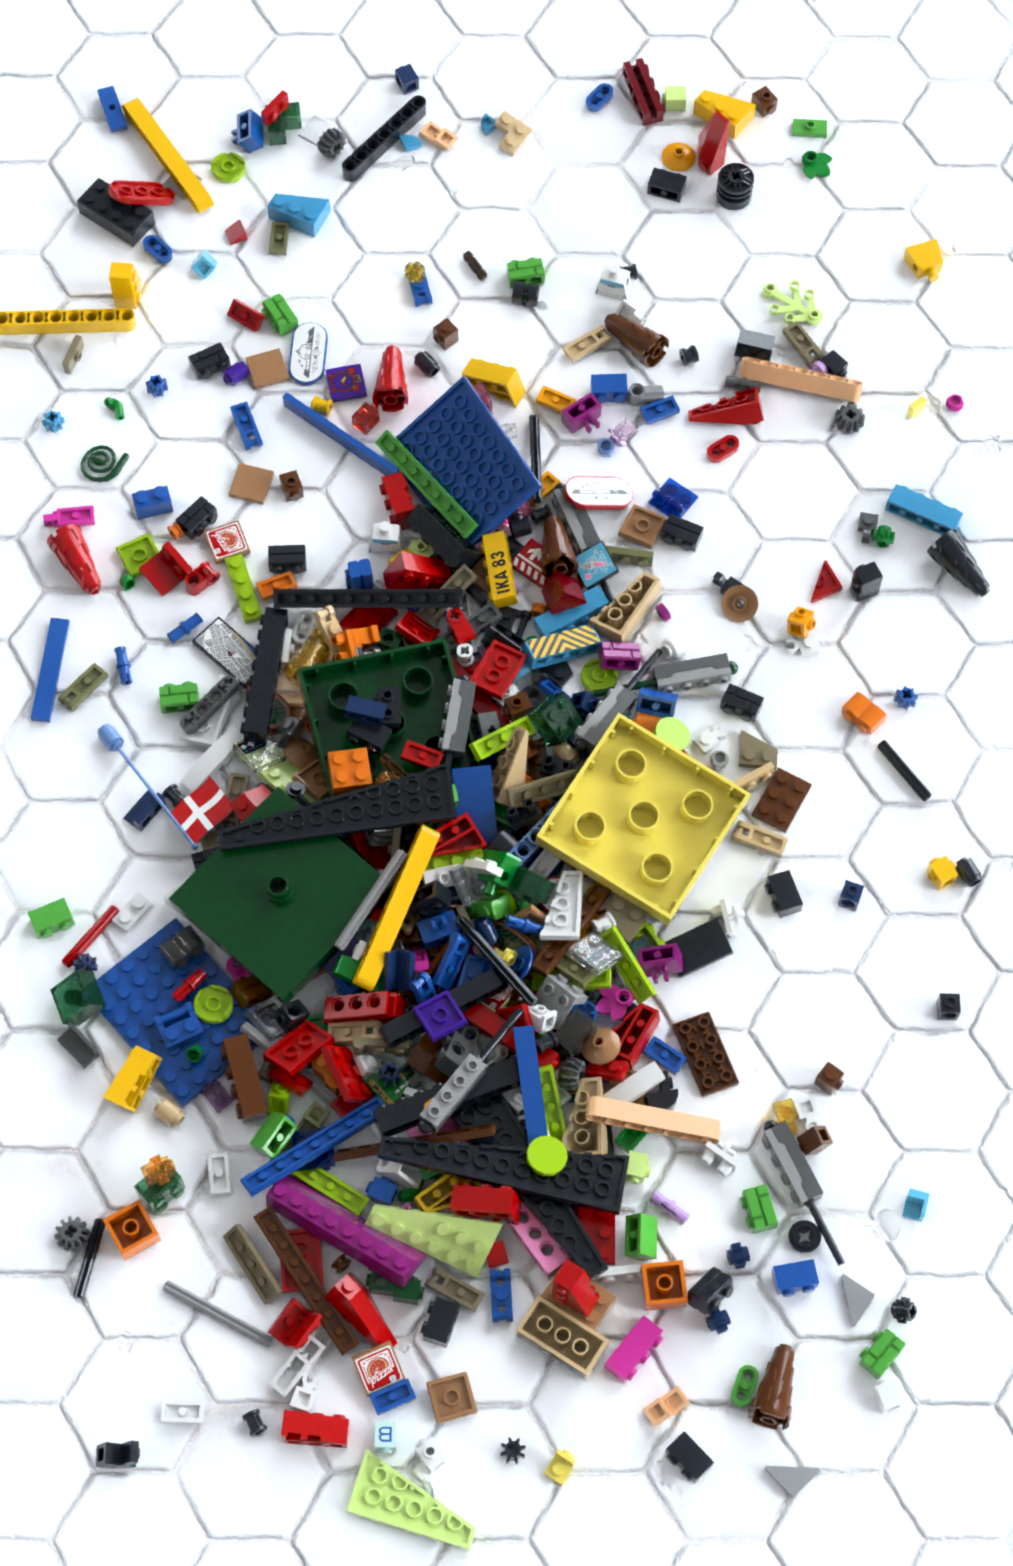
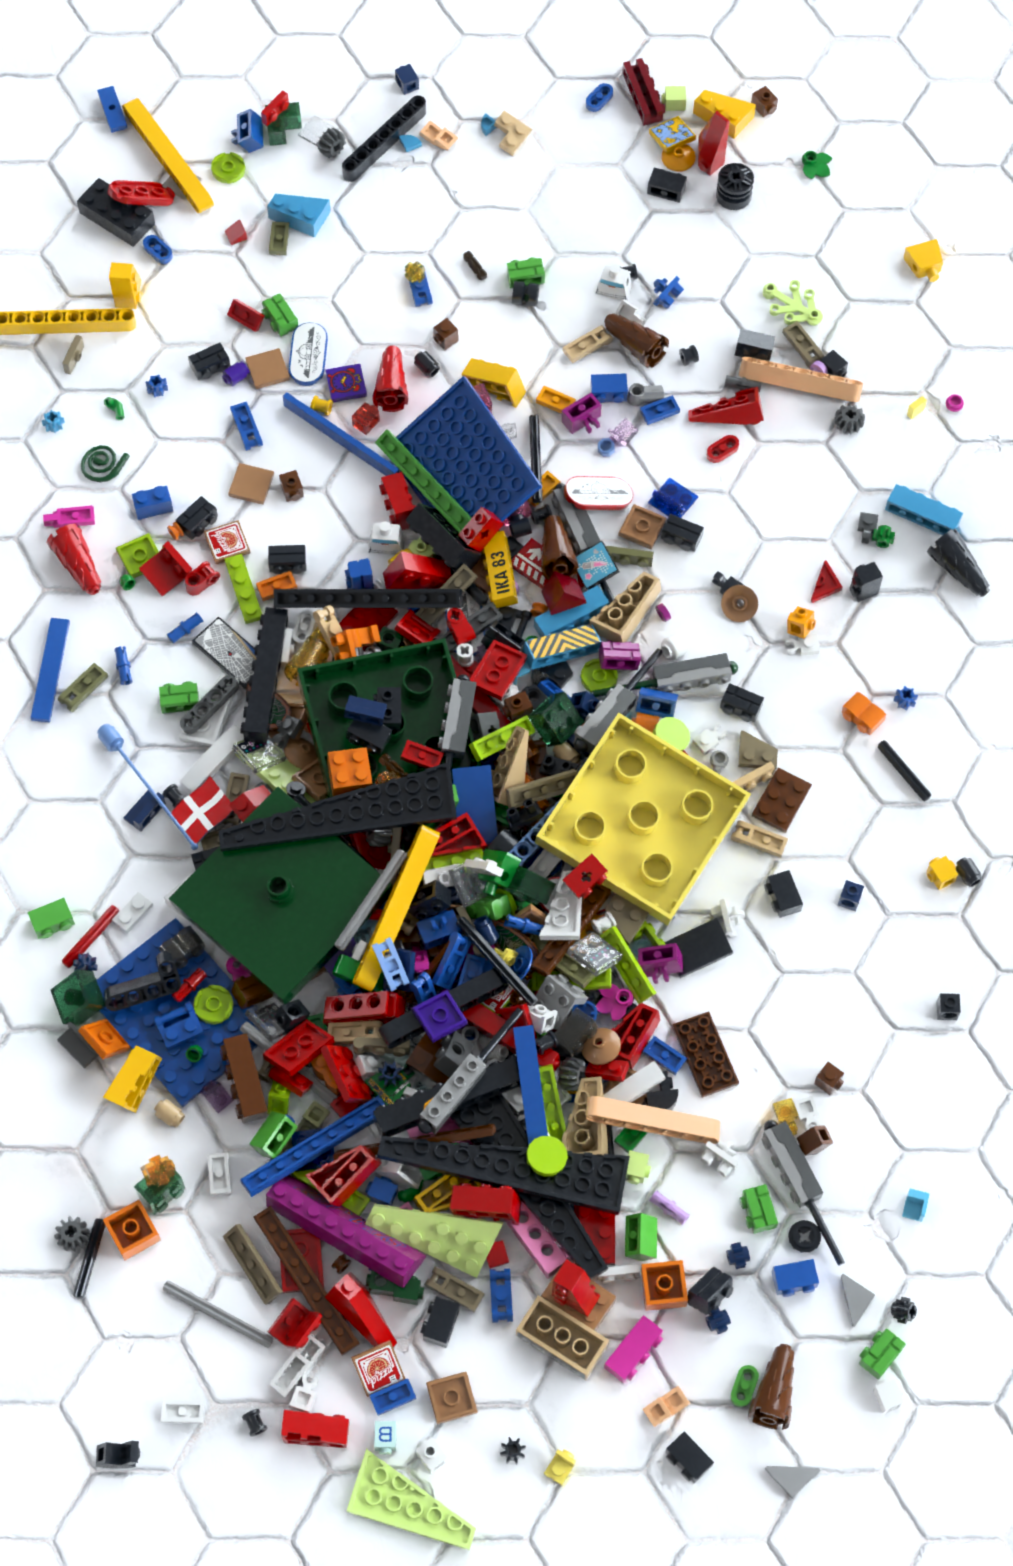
(104, 1038): none -> orange plate
(141, 985): none -> black beam
(204, 264): medium azure panel -> none
(344, 1175): none -> red wedge
(390, 964): none -> light blue plate
(480, 529): none -> red brick
(592, 866): none -> red brick
(661, 286): none -> blue hips
(672, 134): none -> tile
(809, 128): bright green plate -> none

